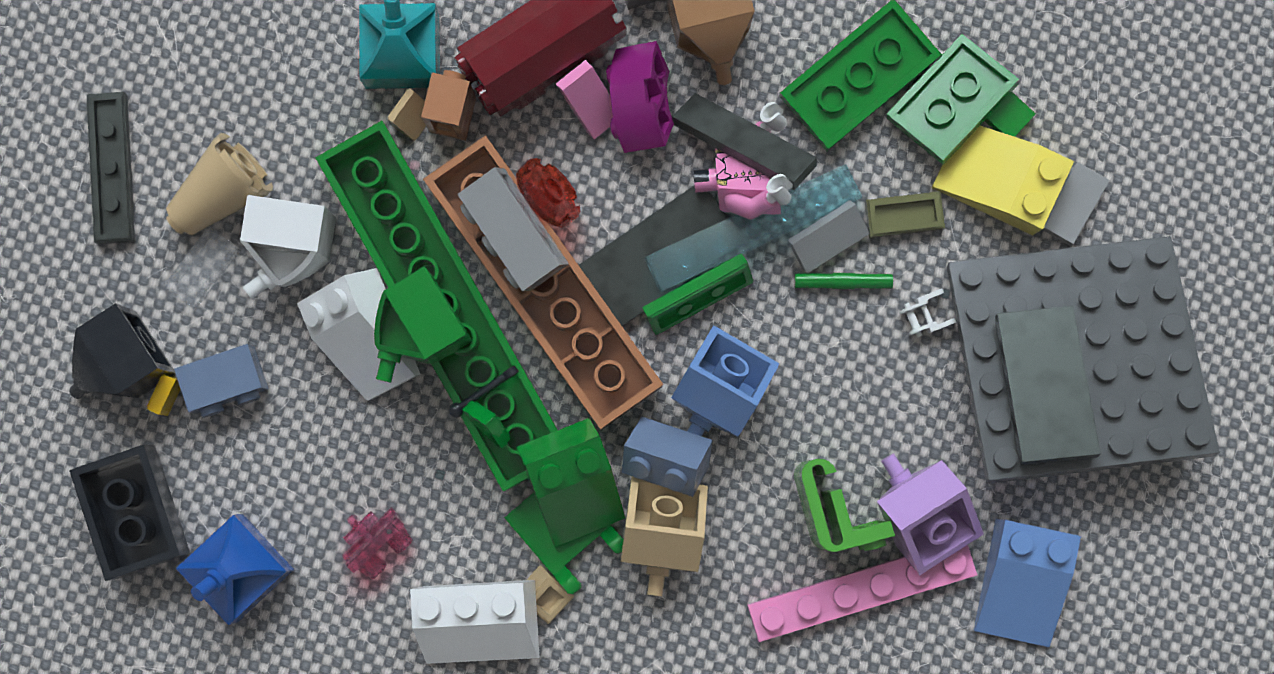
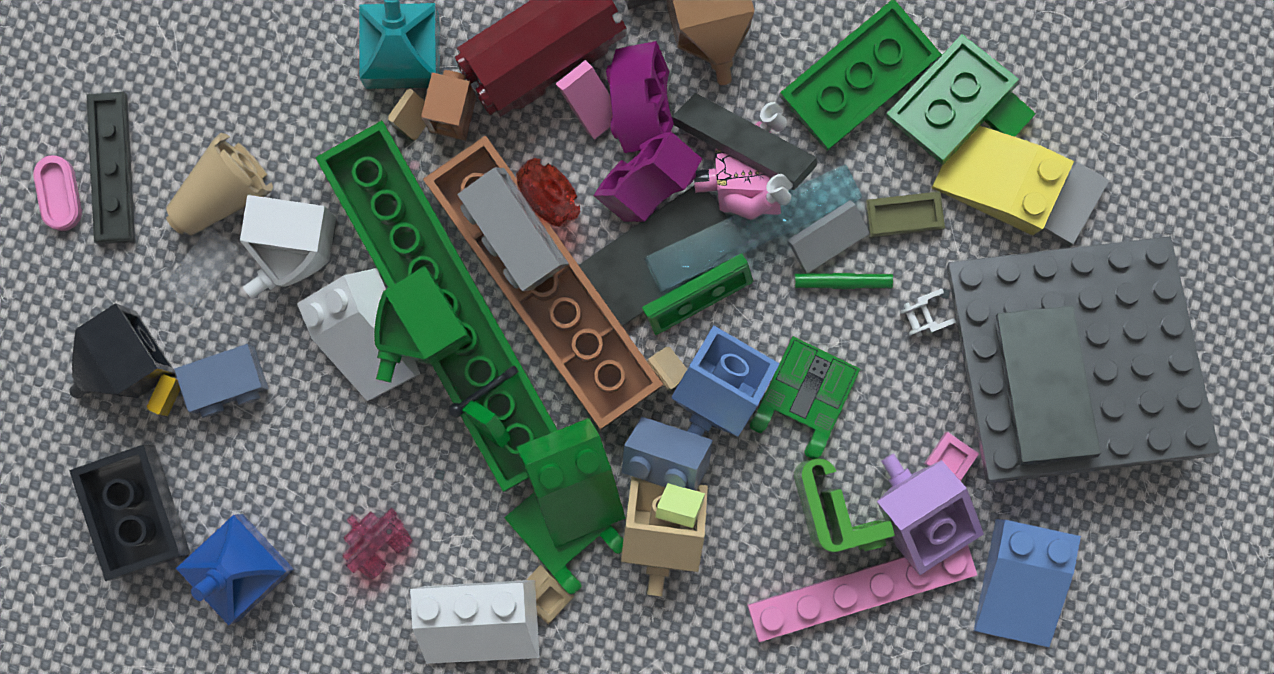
(57, 193): none -> bright pink tile
(650, 177): none -> magenta brick
(667, 367): none -> tan slope
(680, 505): none -> yellowish green tile
(808, 389): none -> green flag
(954, 454): none -> bright pink plate

